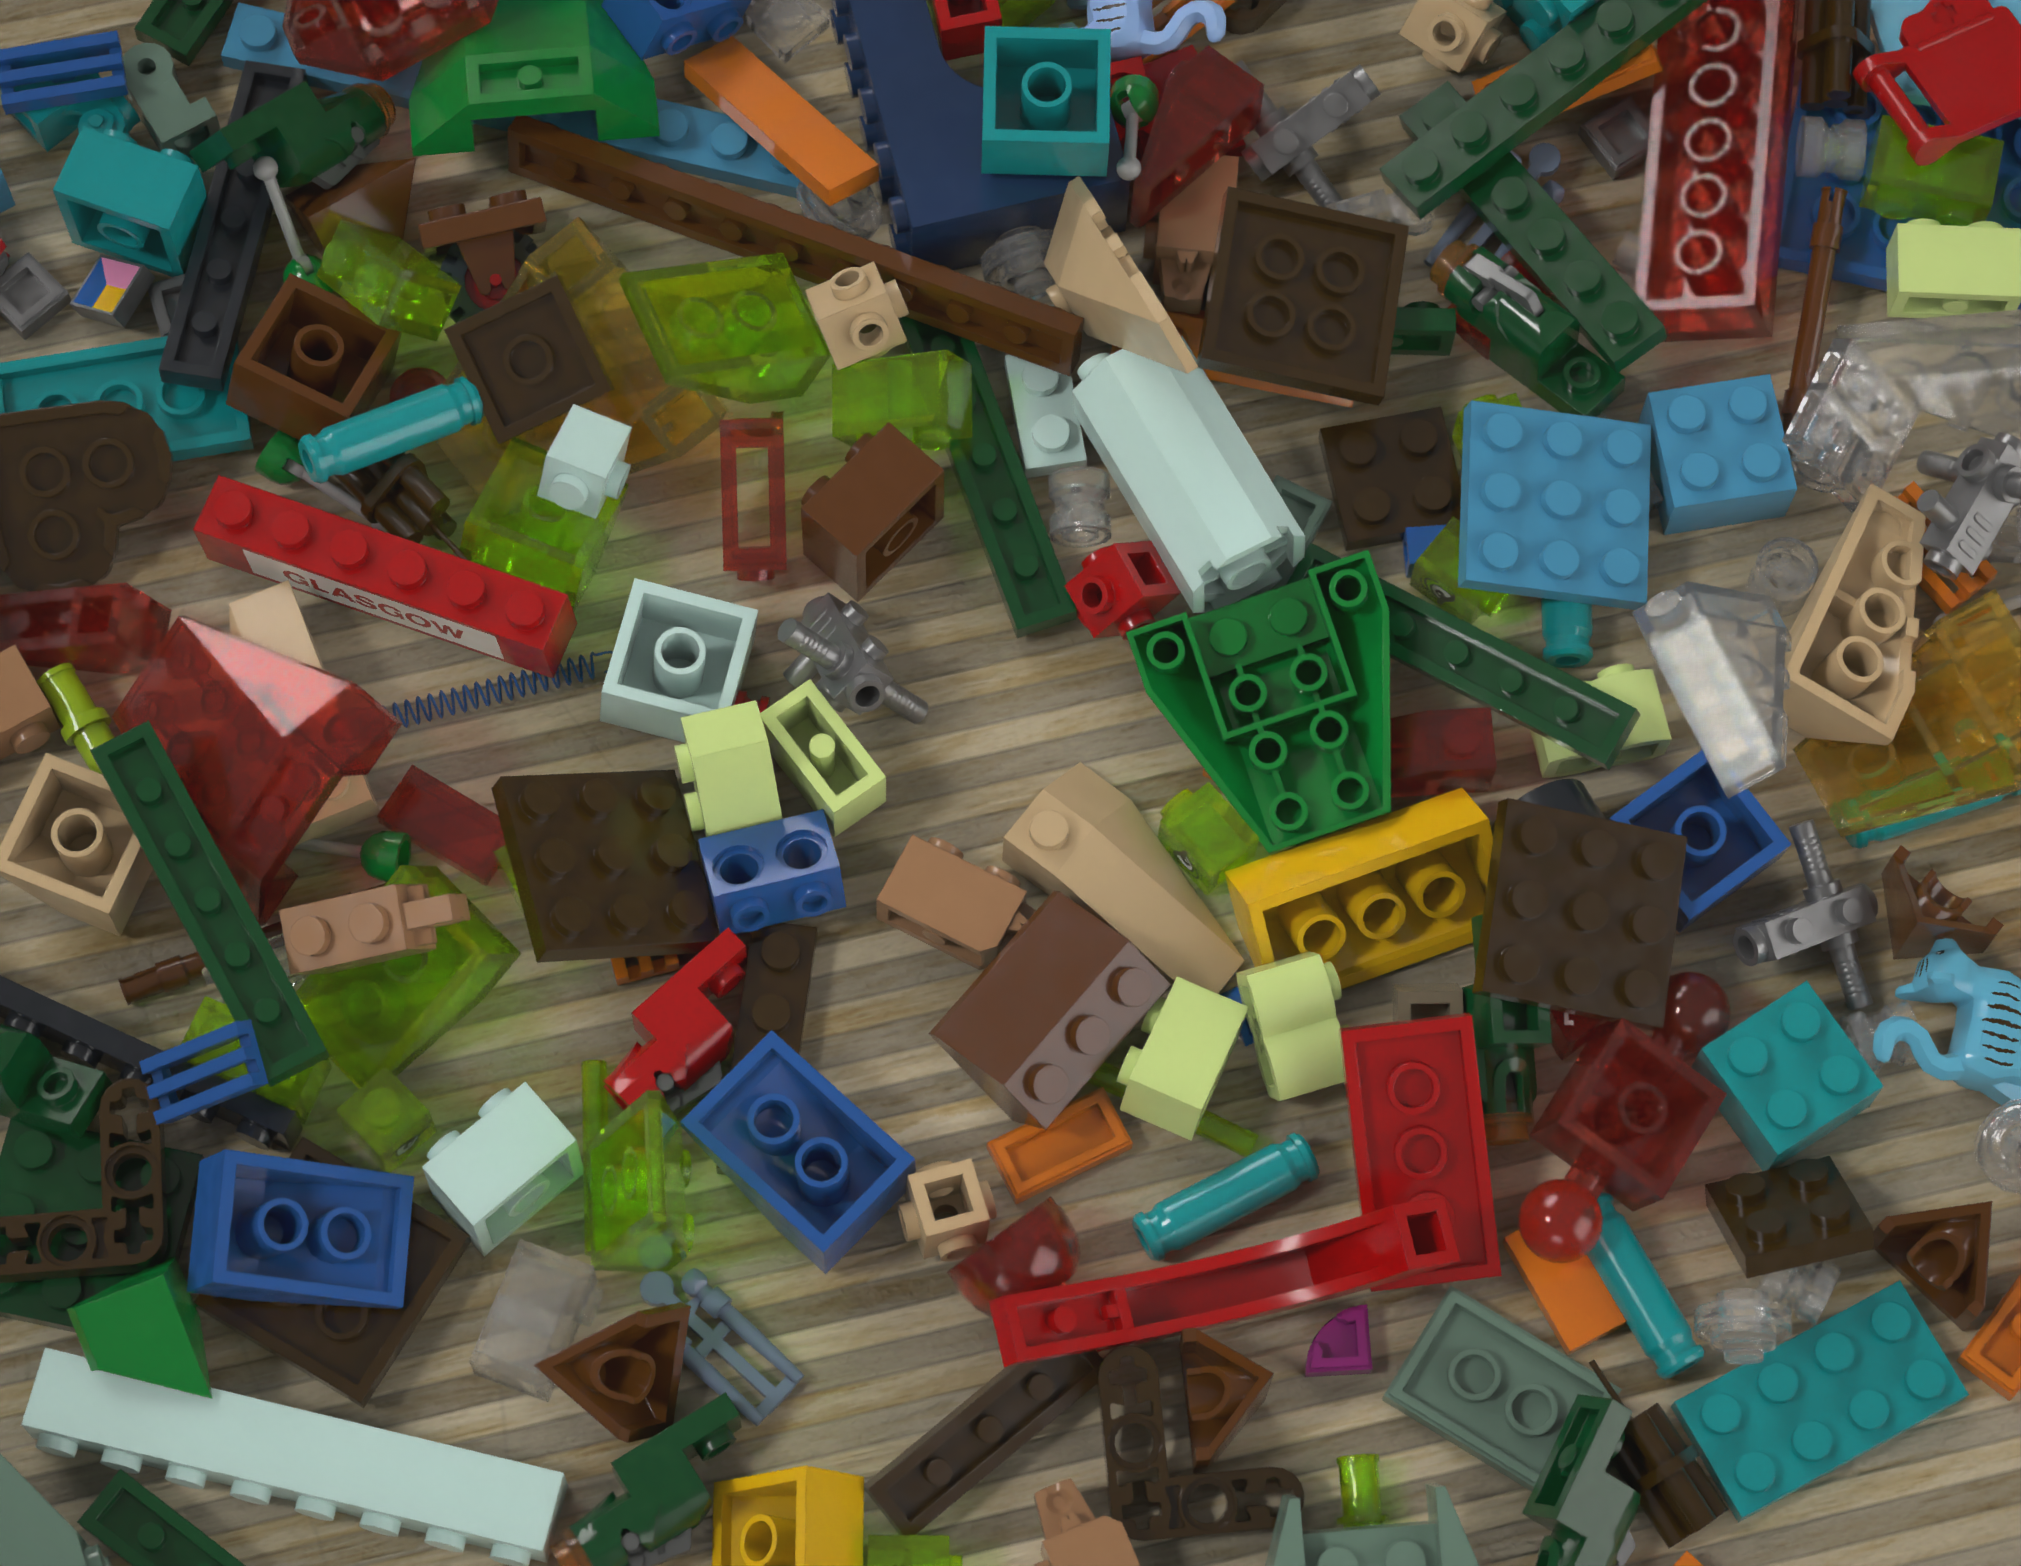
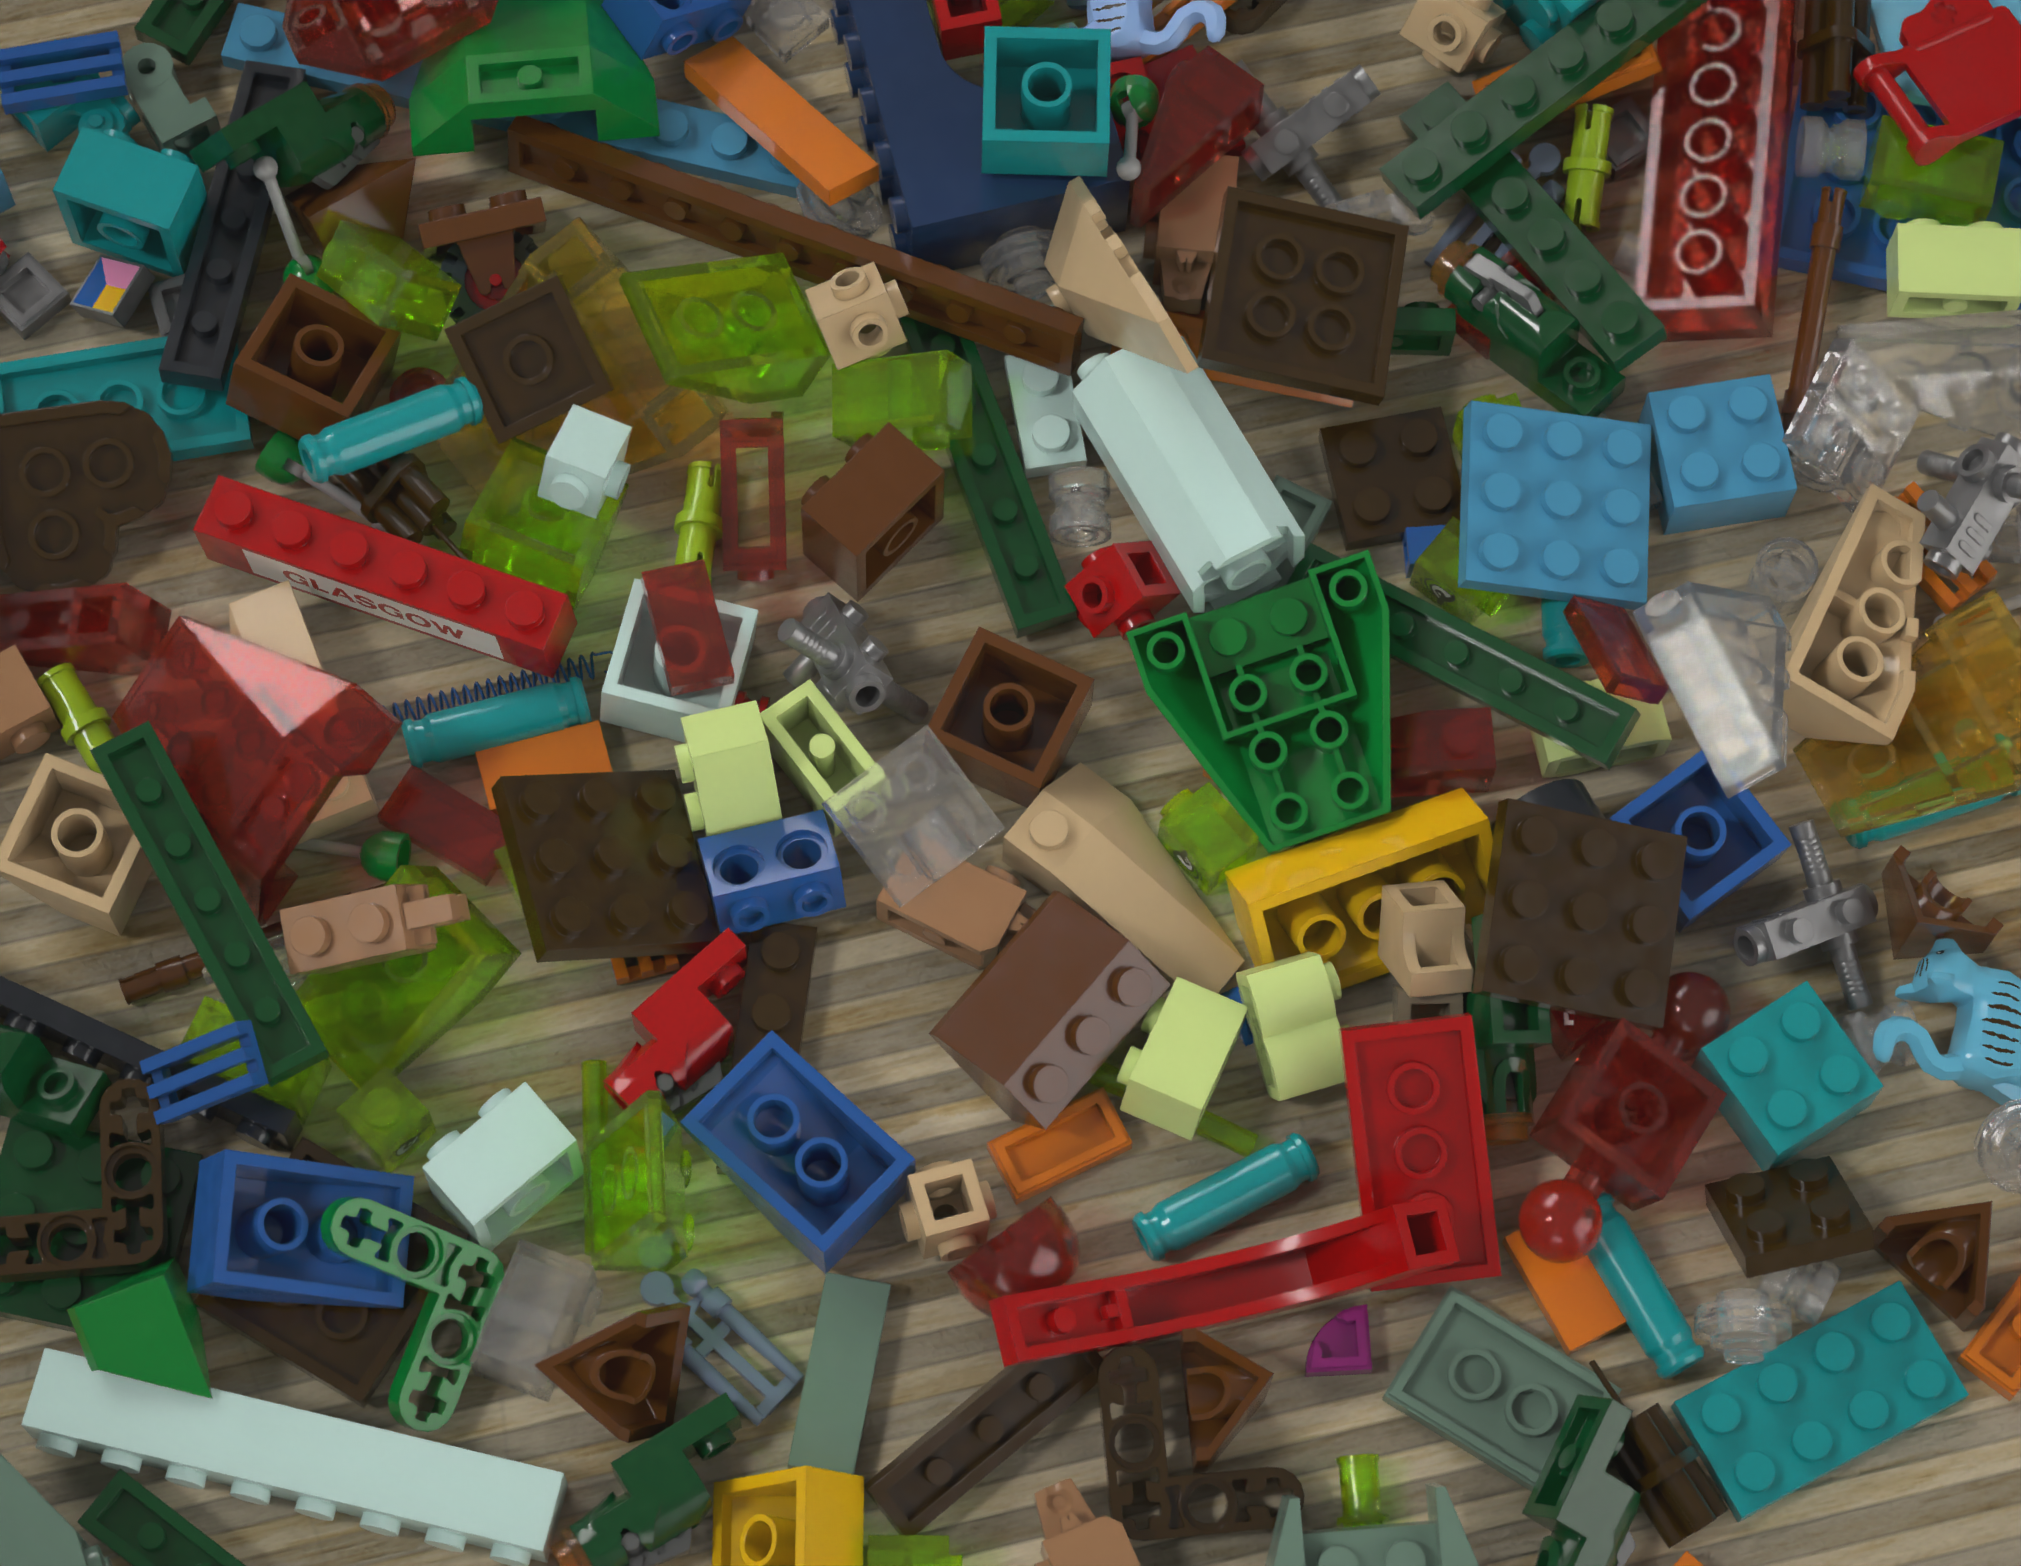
(441, 1281): none -> green beam
(495, 721): none -> teal axle
(560, 752): none -> orange tile
(687, 627): none -> clear red tile
(700, 520): none -> lime pin
(840, 1373): none -> sand green tile
(913, 816): none -> clear plate
(1011, 716): none -> reddish brown brick
(1426, 939): none -> tan brick
(1588, 165): none -> lime pin
(1615, 650): none -> clear red tile

